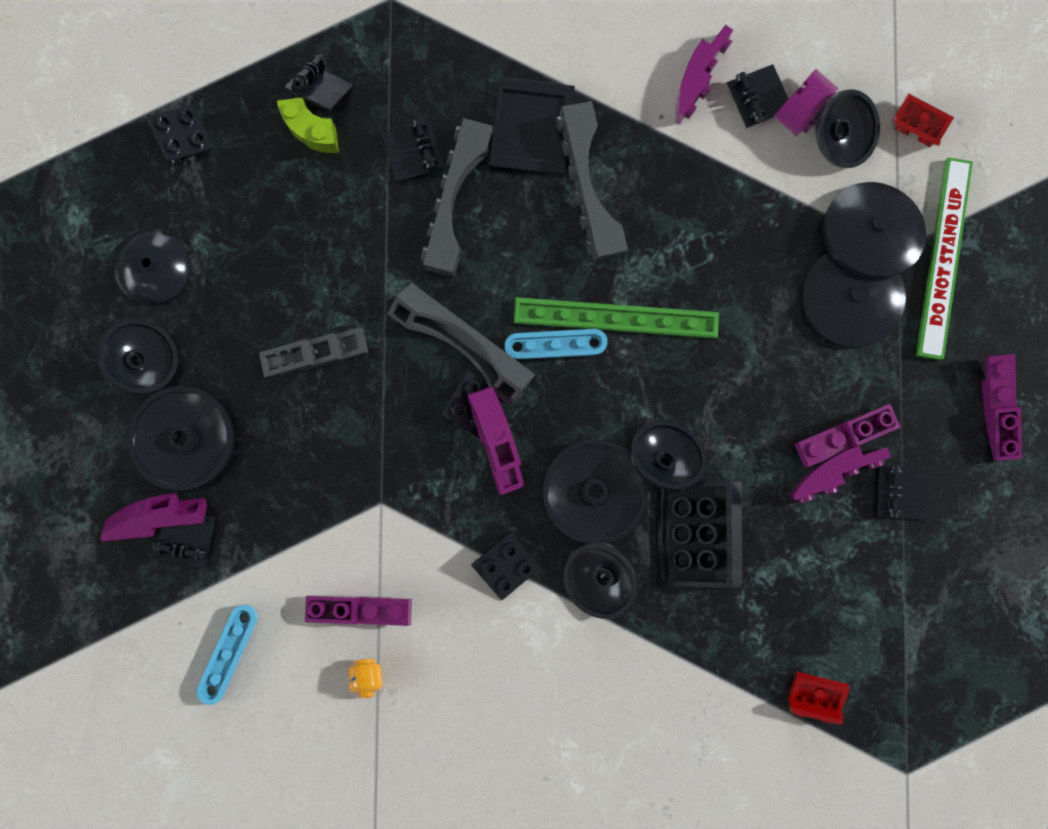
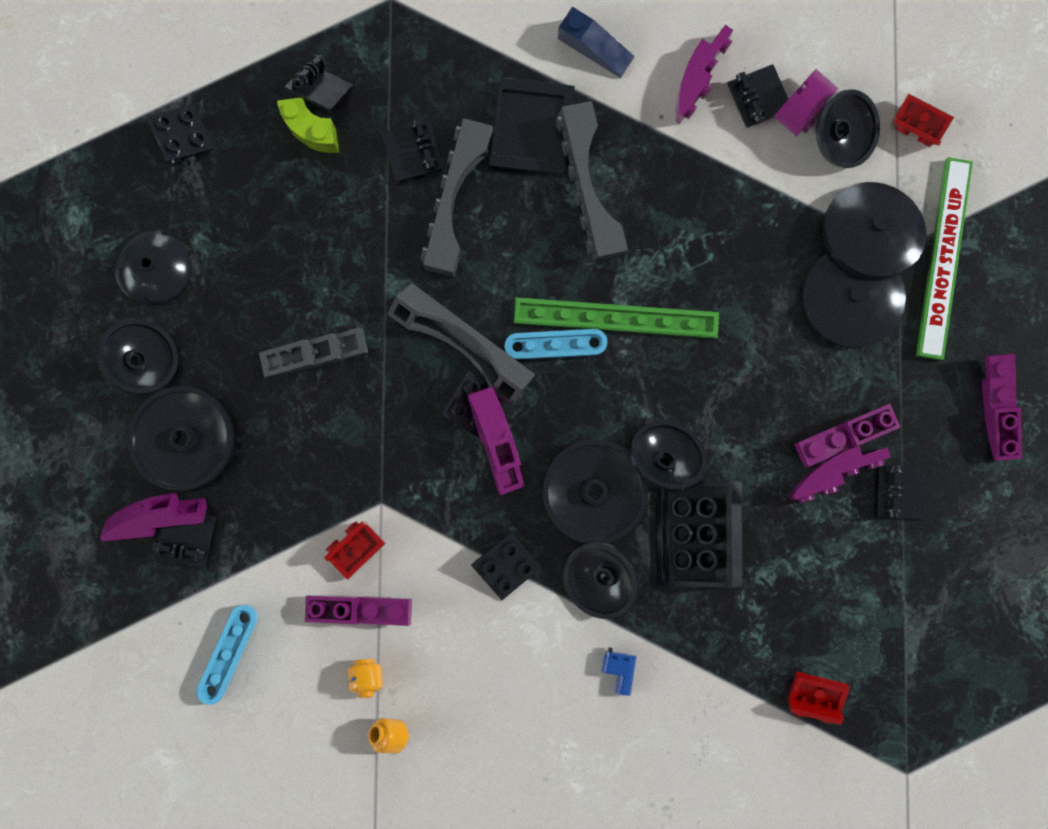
(354, 549): none -> red bracket
(388, 736): none -> light orange head
(594, 42): none -> dark blue slope
(621, 665): none -> blue piece

